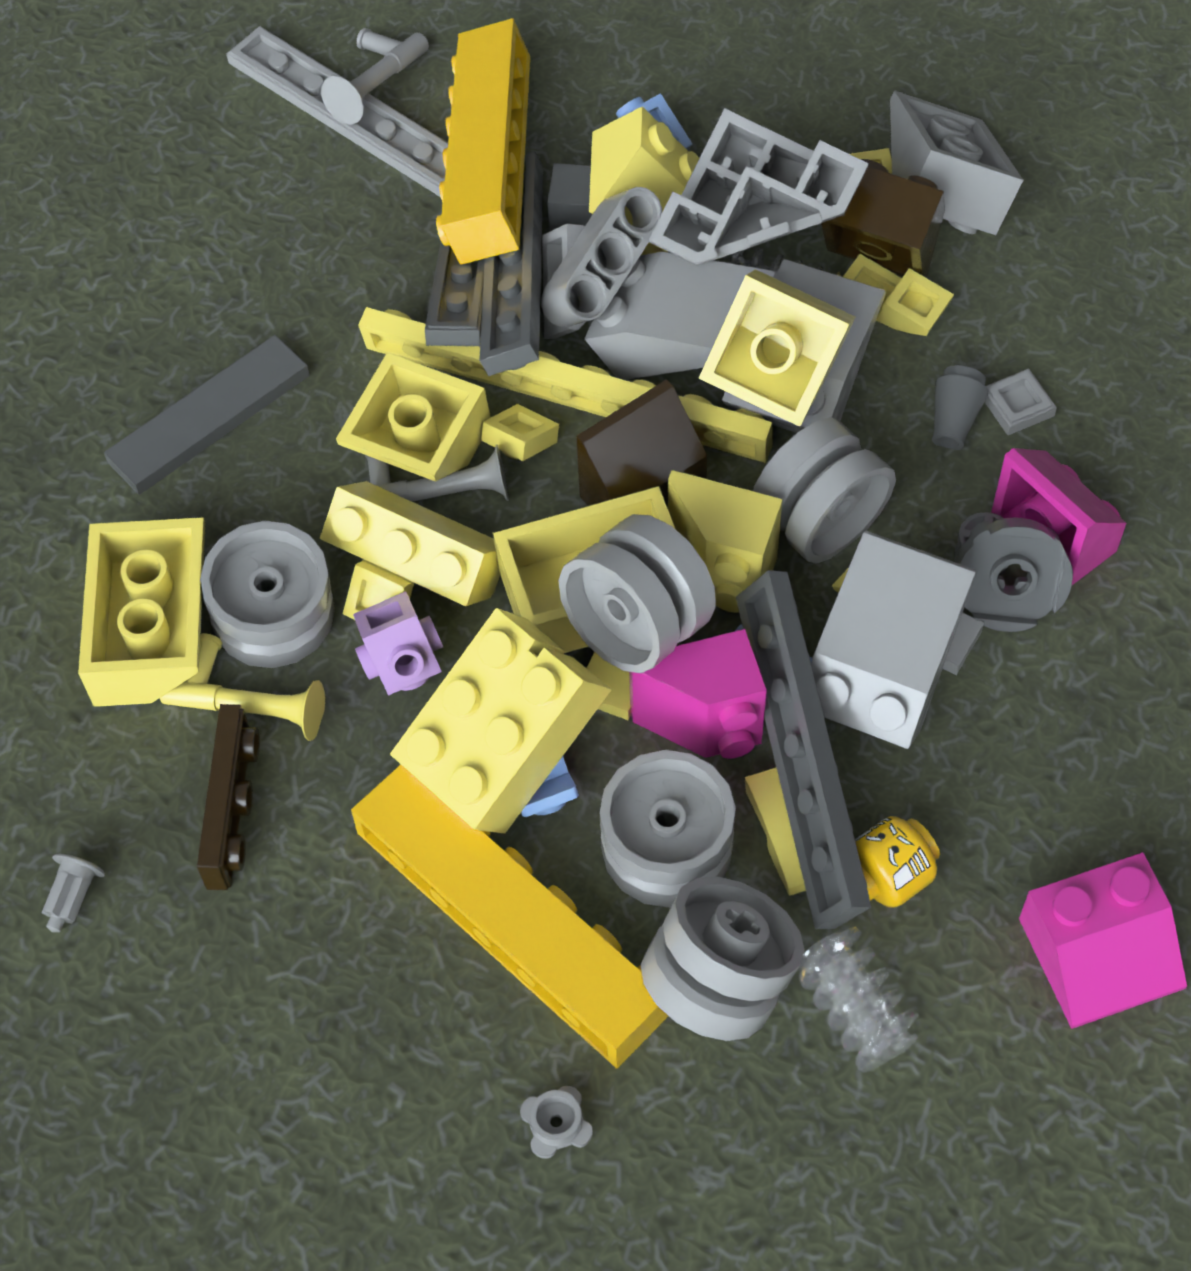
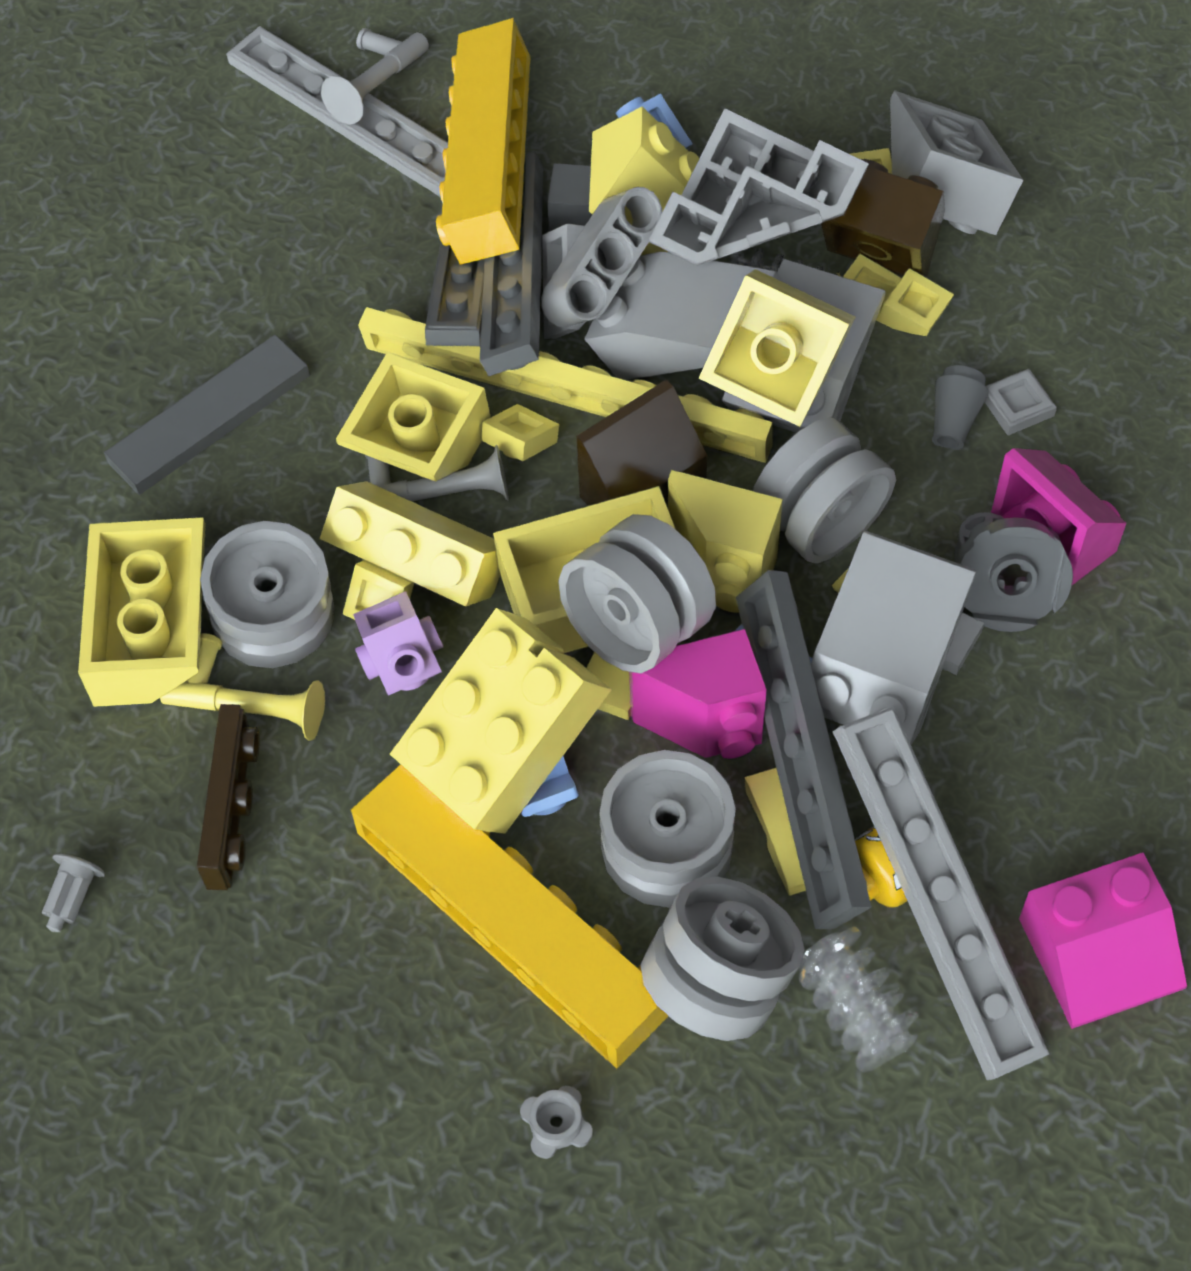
(940, 893): none -> light grey tile

